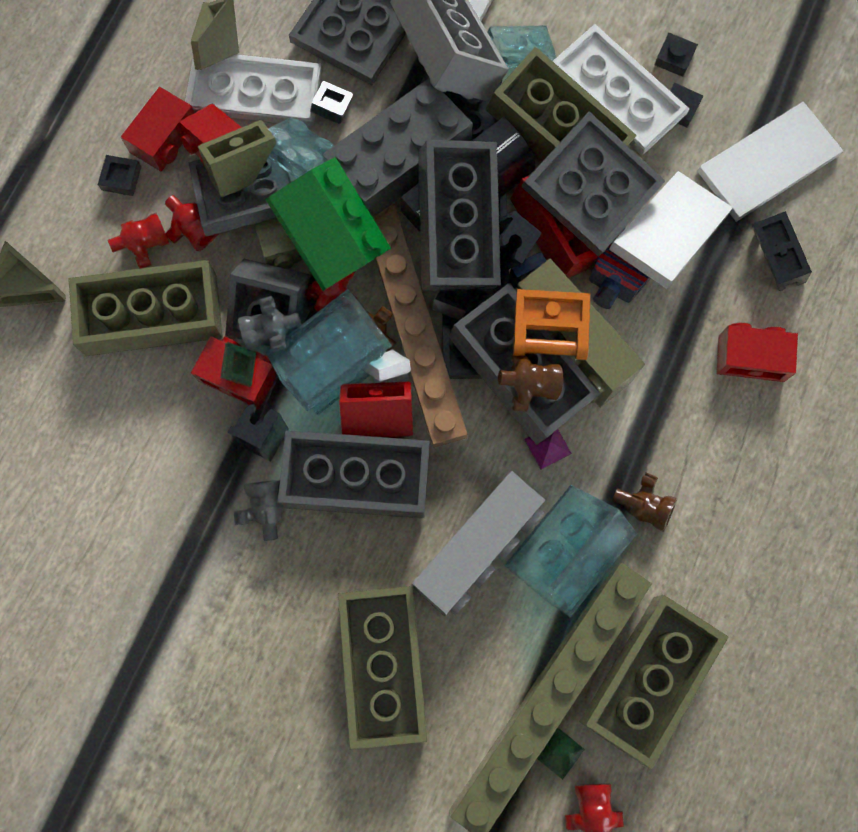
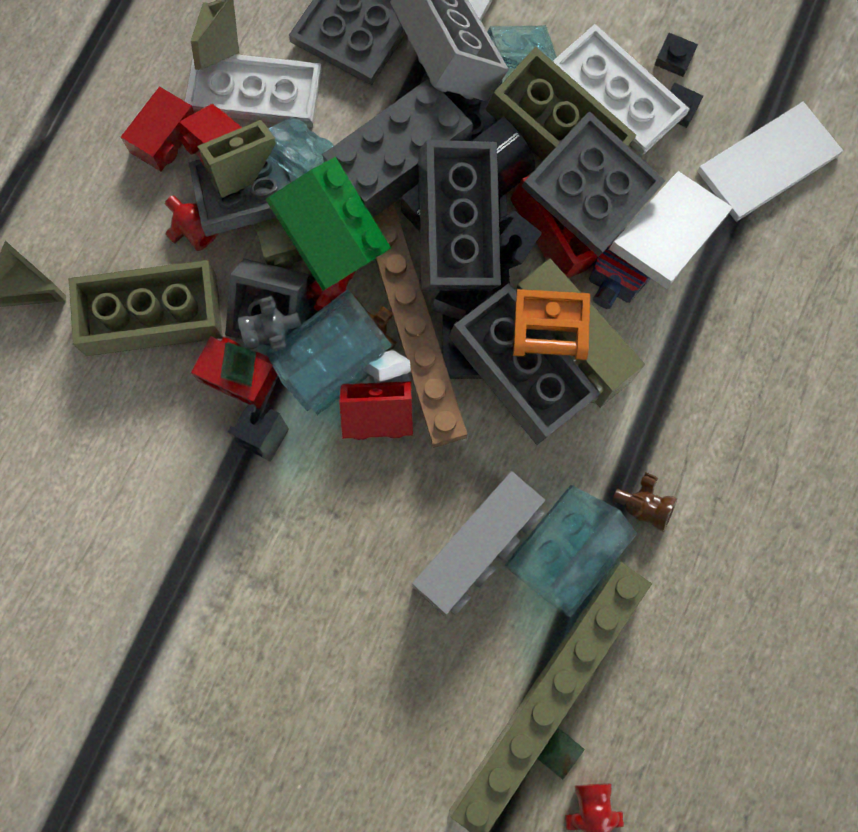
(119, 175): black plate -> none
(139, 237): red piece -> none
(263, 508): dark grey piece -> none
(331, 102): plate -> none
(354, 474): dark grey brick -> none
(382, 668): olive brick -> none
(529, 265): dark blue tile -> none
(531, 381): reddish brown piece -> none
(549, 450): magenta slope -> none
(654, 680): olive brick -> none
(757, 352): red brick -> none
(782, 250): black hinge -> none

